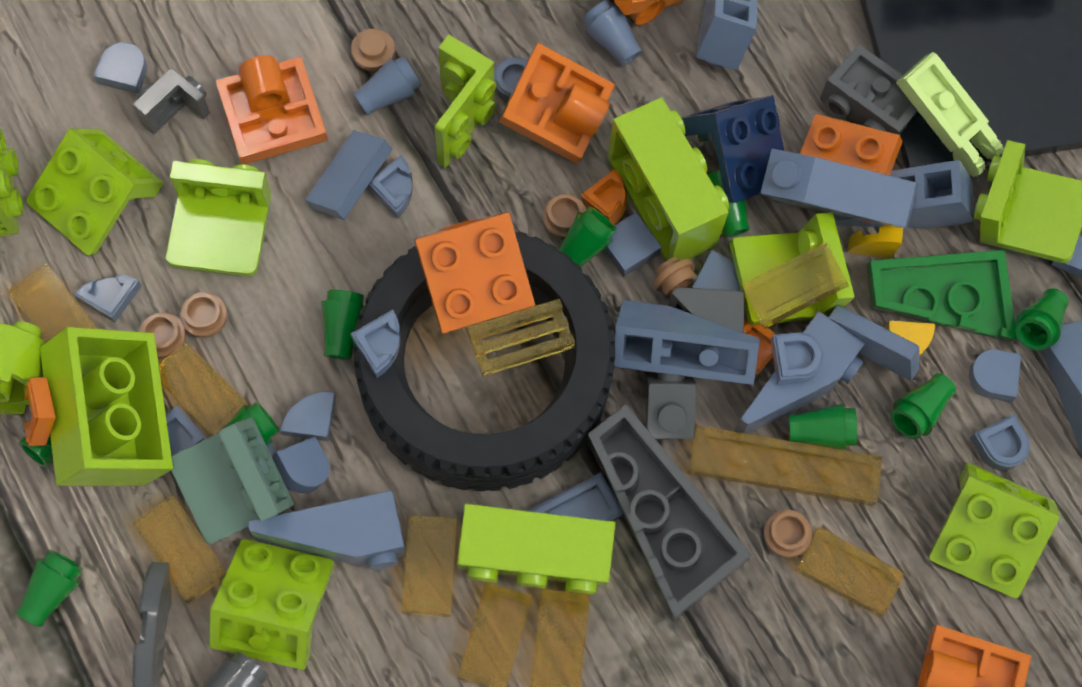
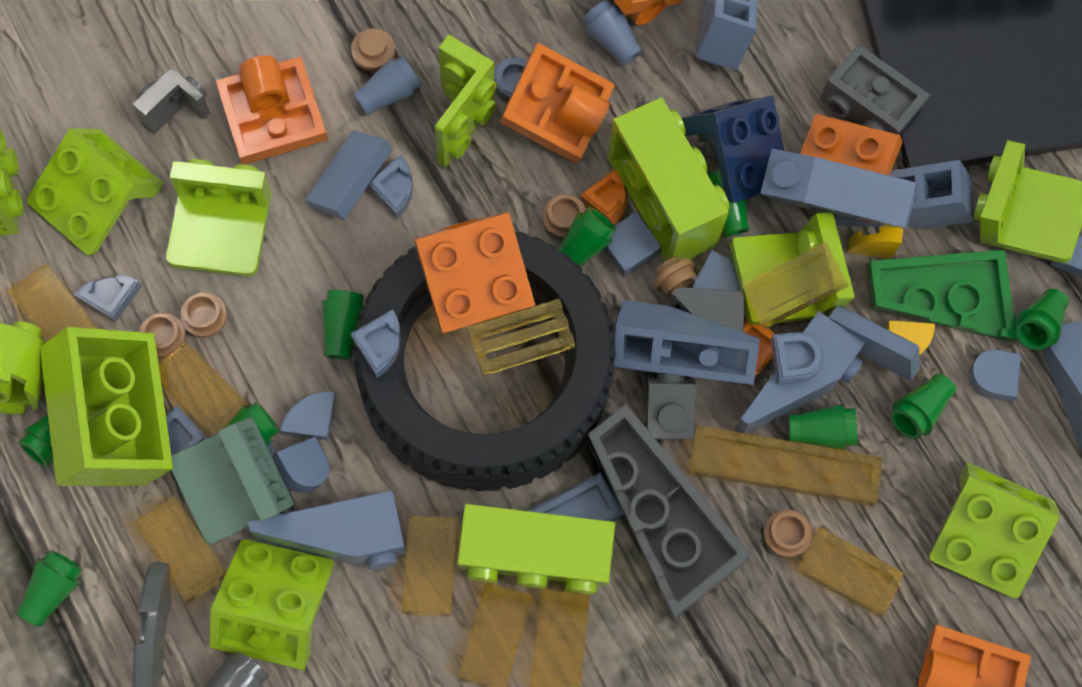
(42, 411): orange tile -> none
(122, 67): tile -> none
(950, 113): yellowish green hinge -> none
(1002, 444): sand blue tile -> none

